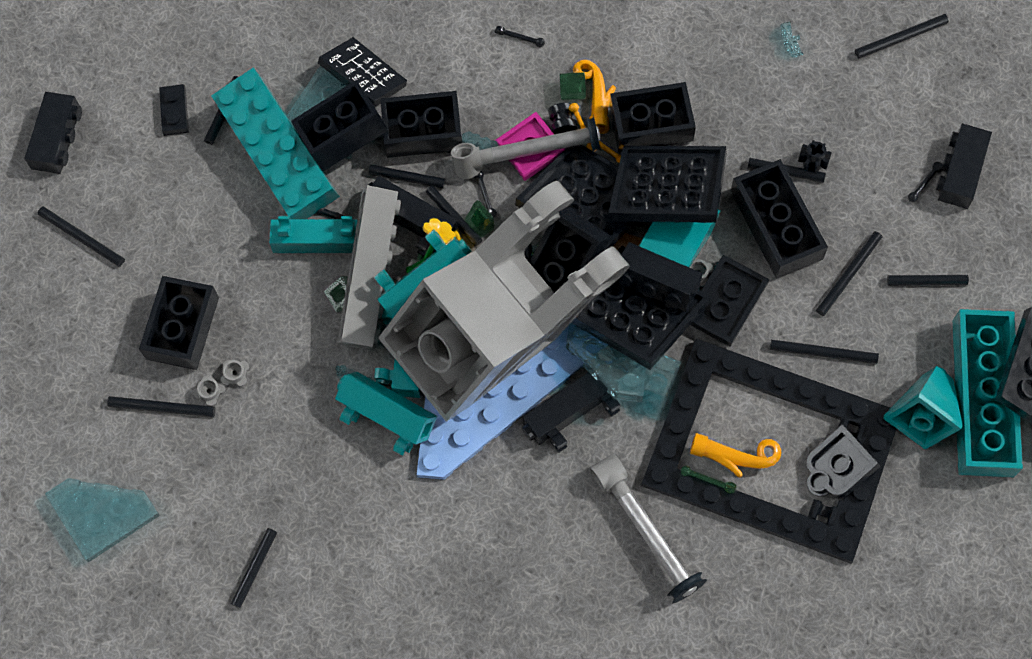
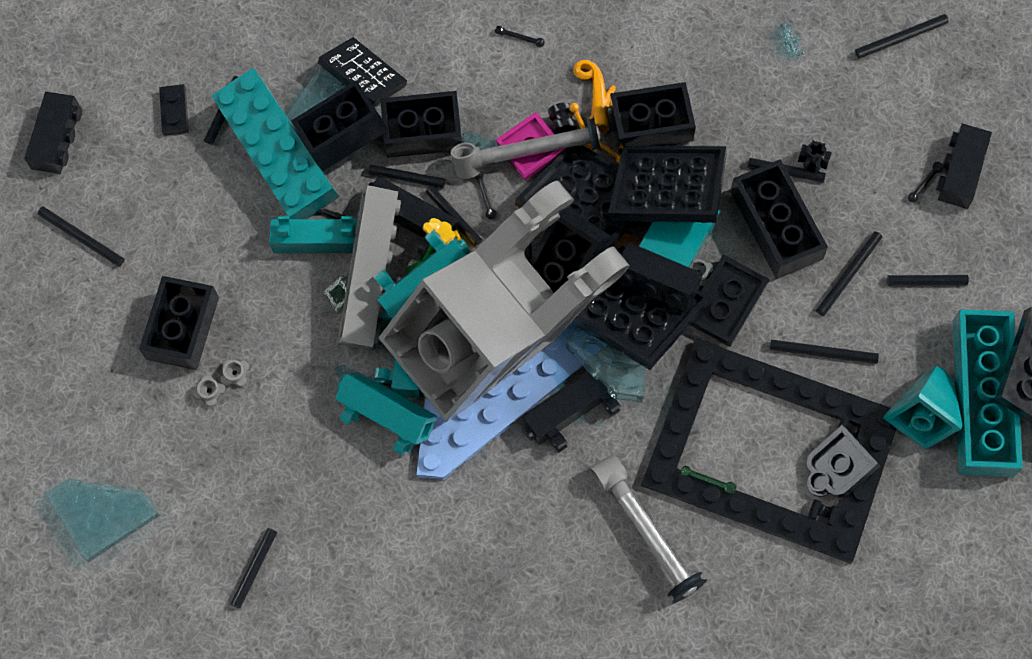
(161, 406): black bar -> none
(480, 219): clear green slope -> none
(572, 86): clear green slope -> none
(658, 387): clear light blue slope -> none
(731, 457): light orange plant -> none

